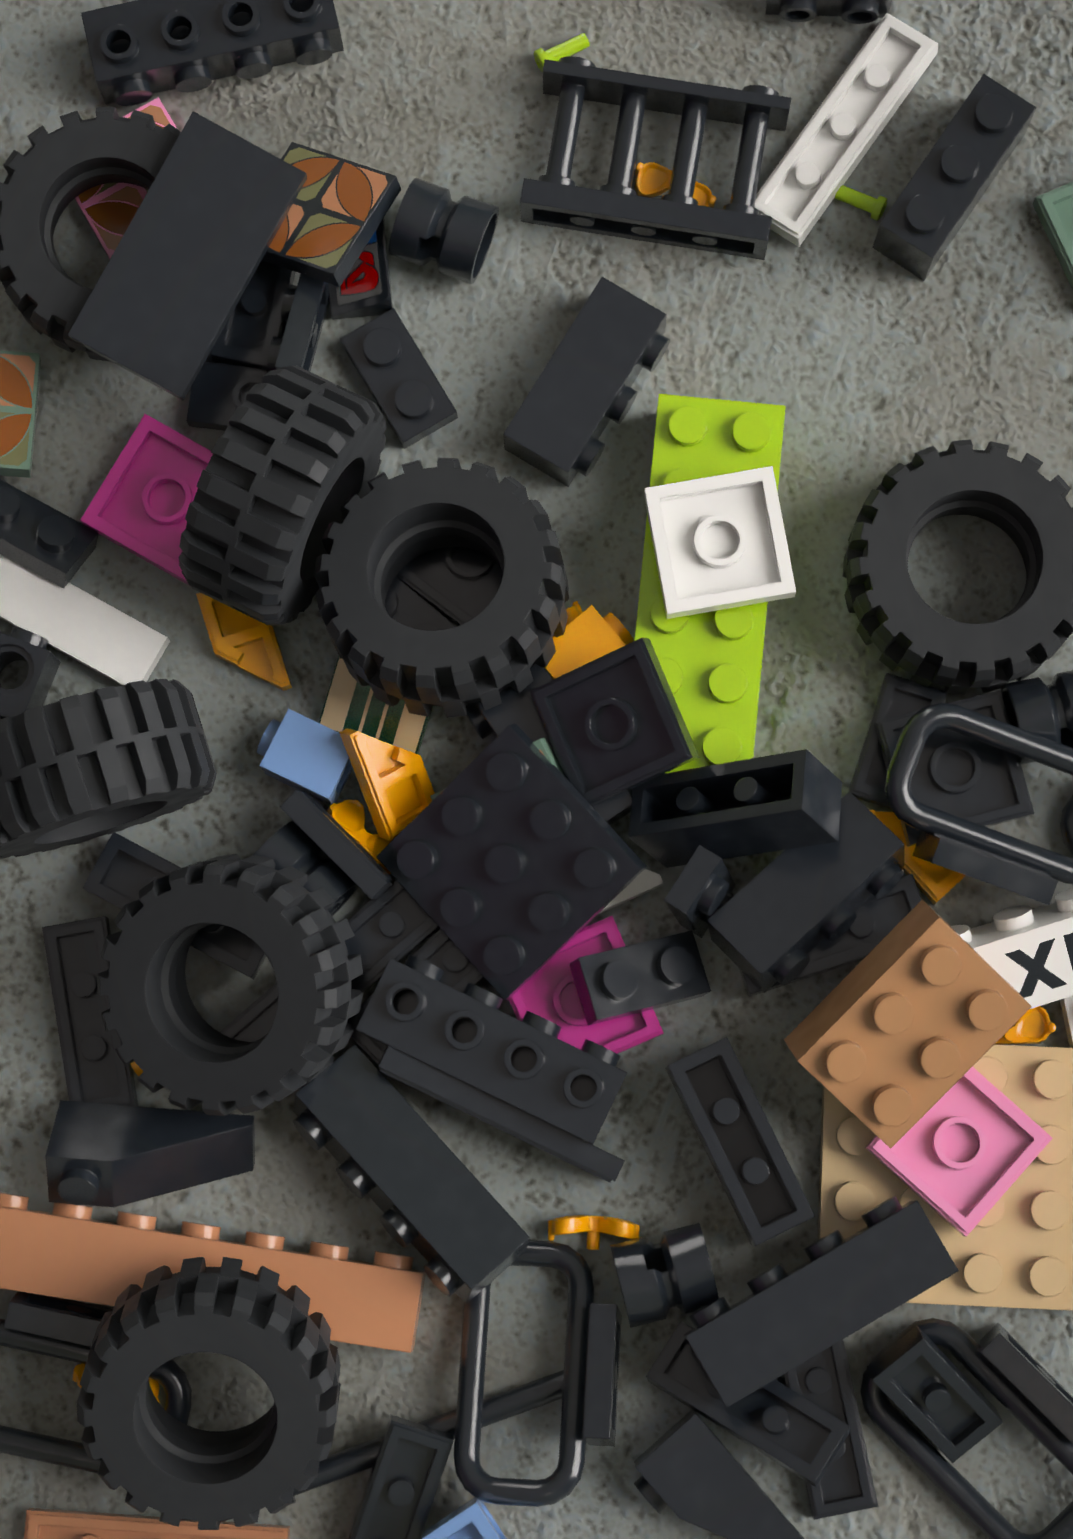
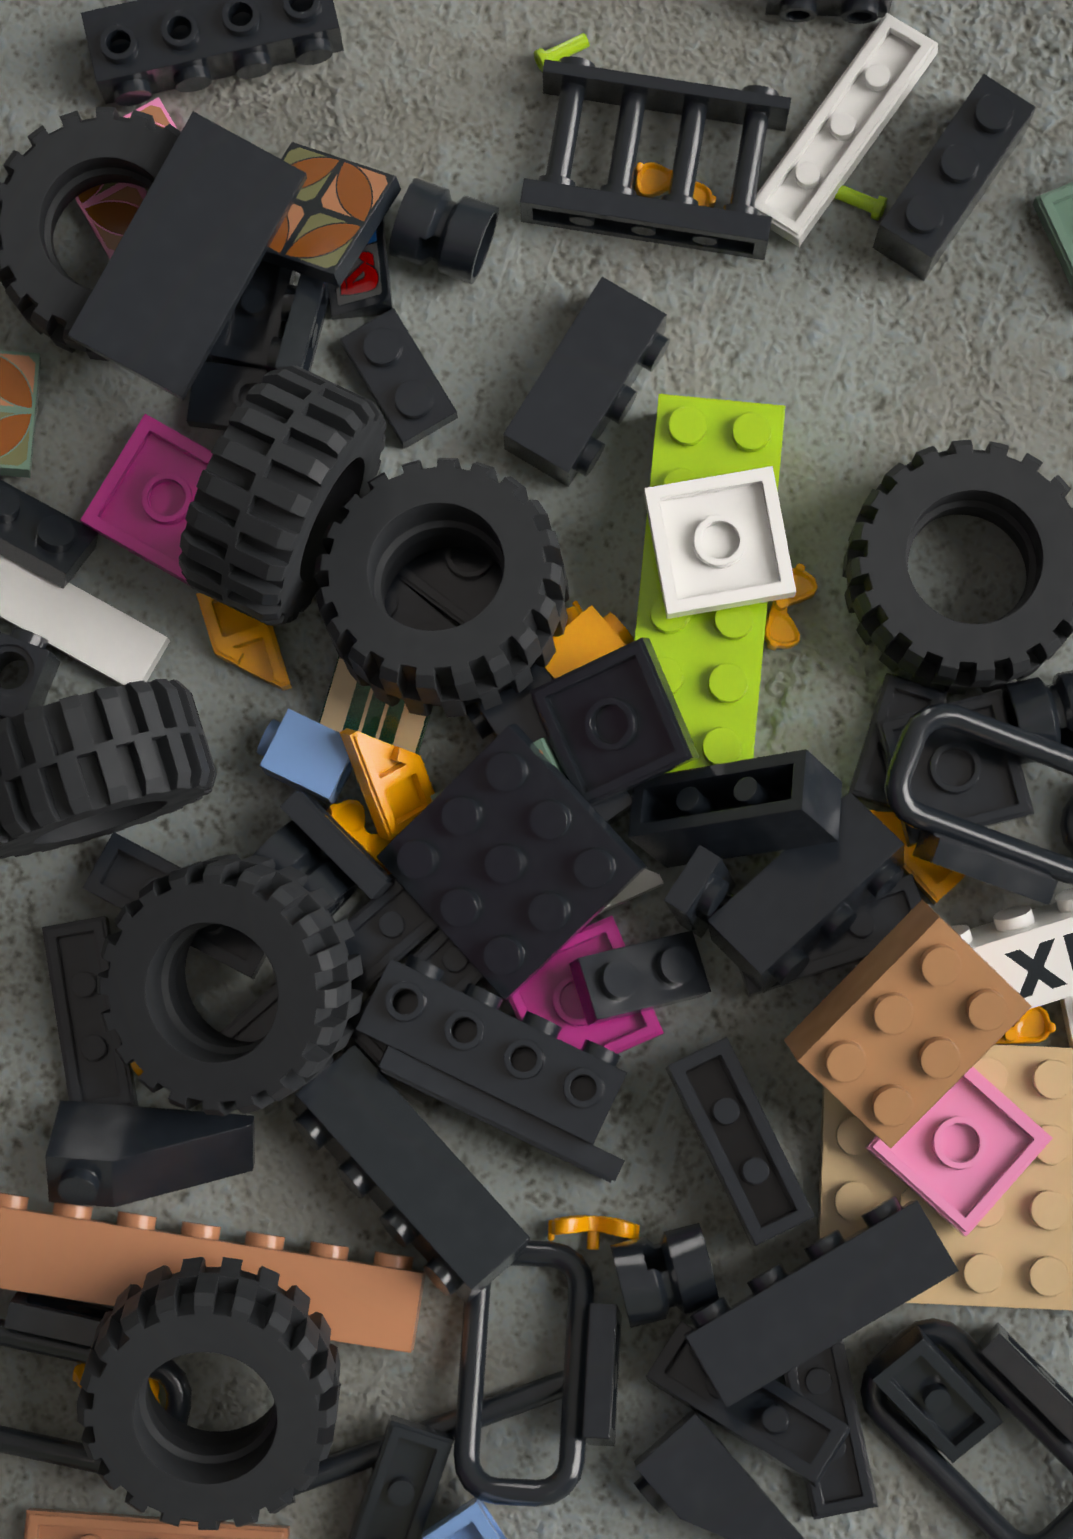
(780, 628): none -> light orange piece

